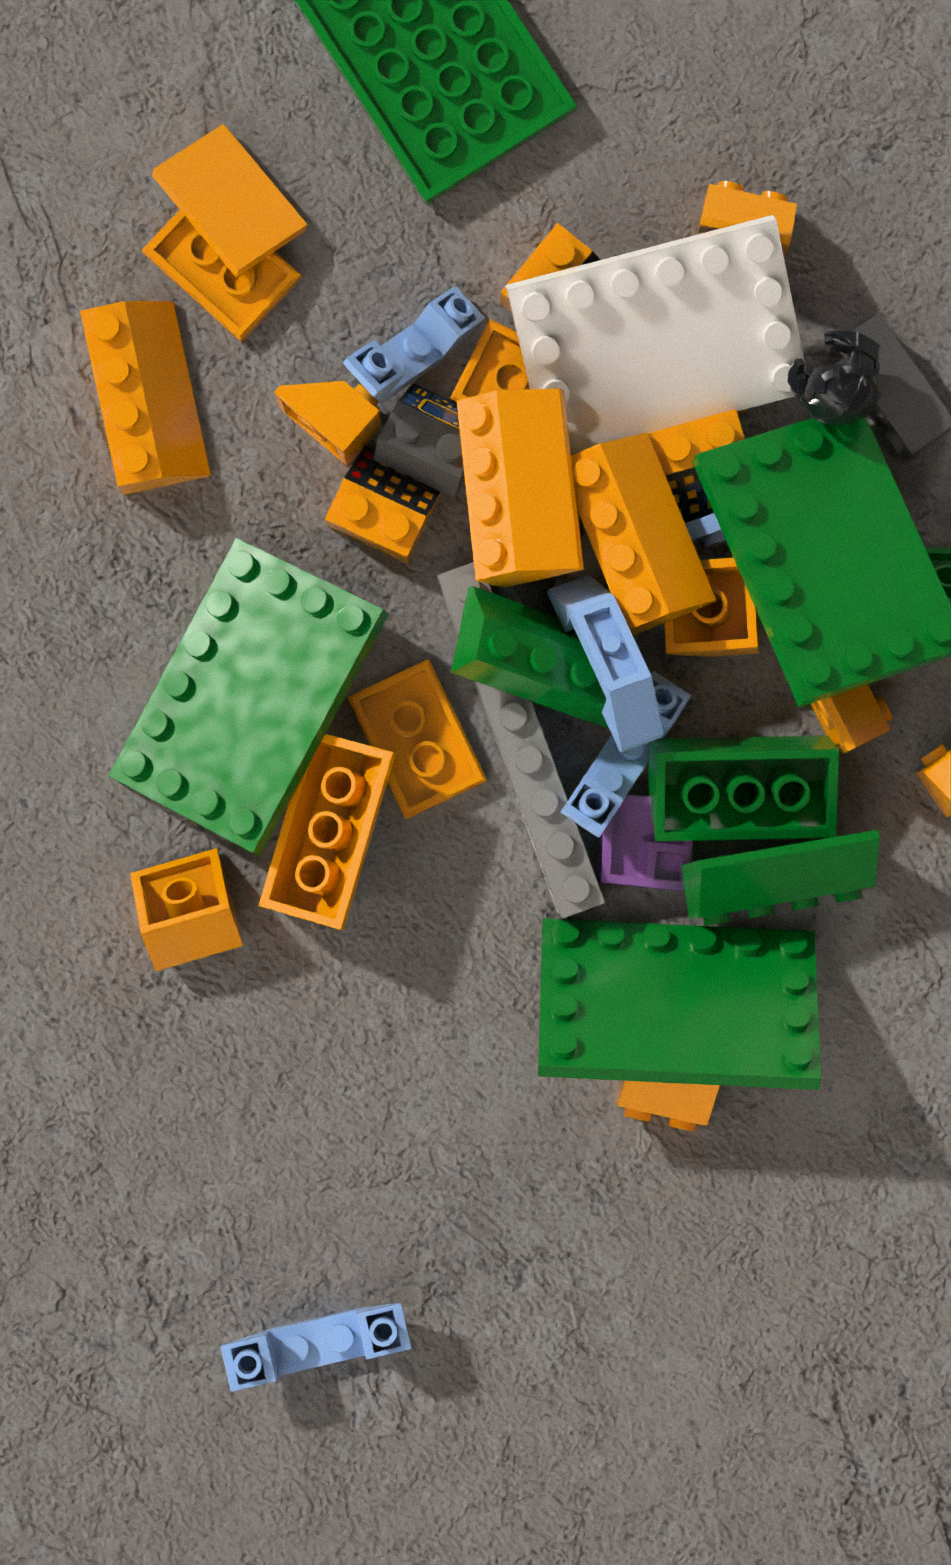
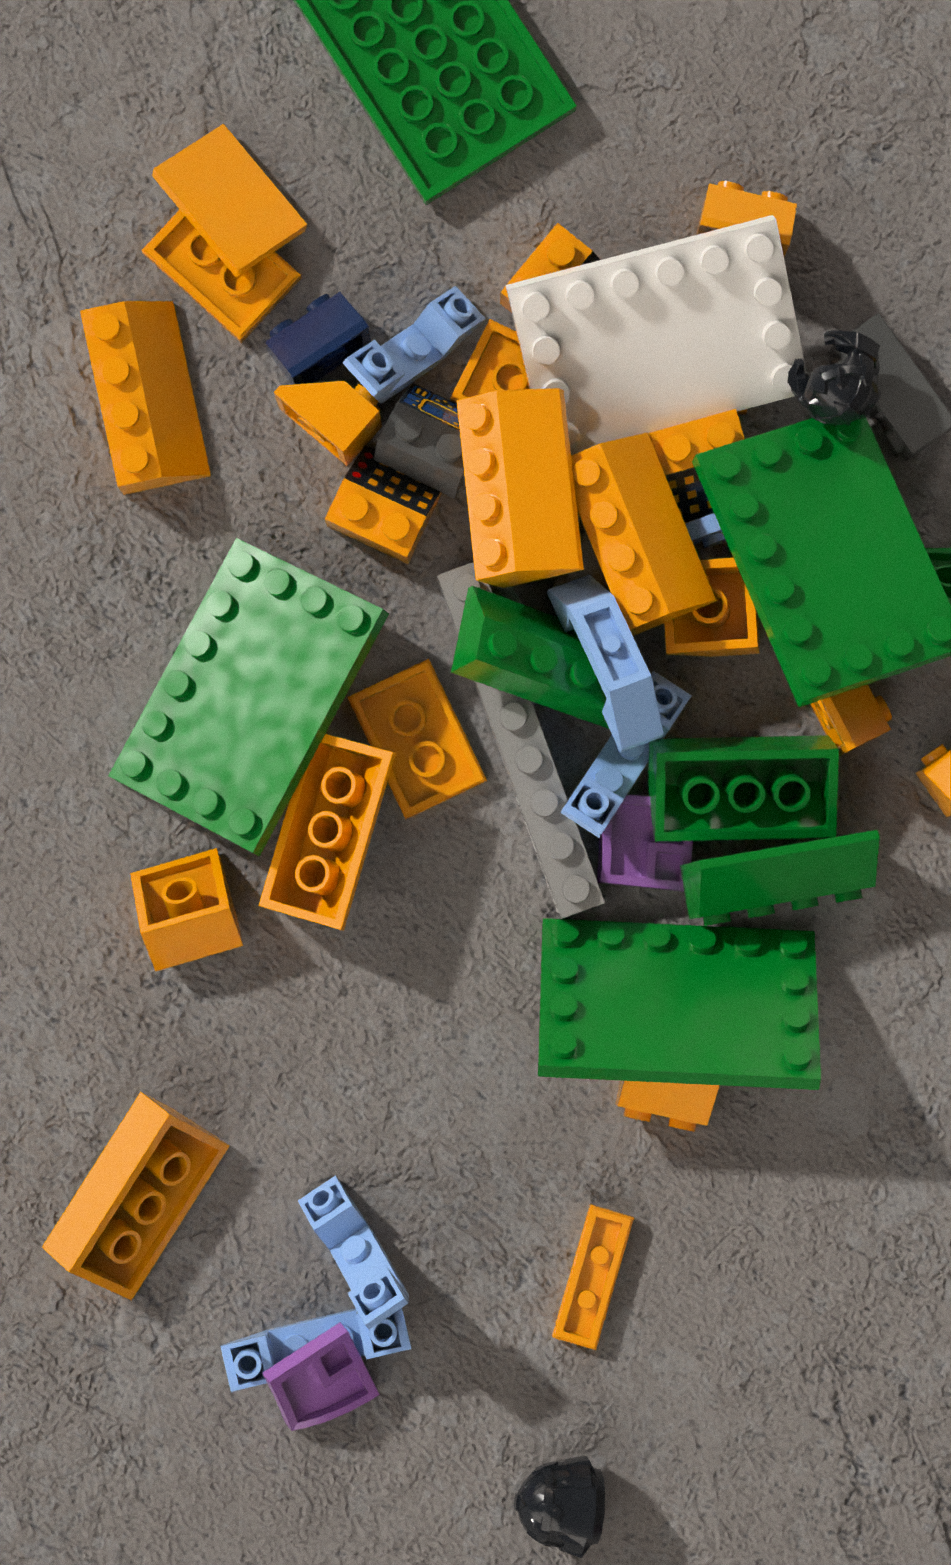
(135, 1197): none -> light orange slope
(318, 340): none -> dark blue slope
(320, 1380): none -> medium lavender plate
(358, 1253): none -> light blue slope
(563, 1505): none -> black helmet
(592, 1276): none -> light orange tile

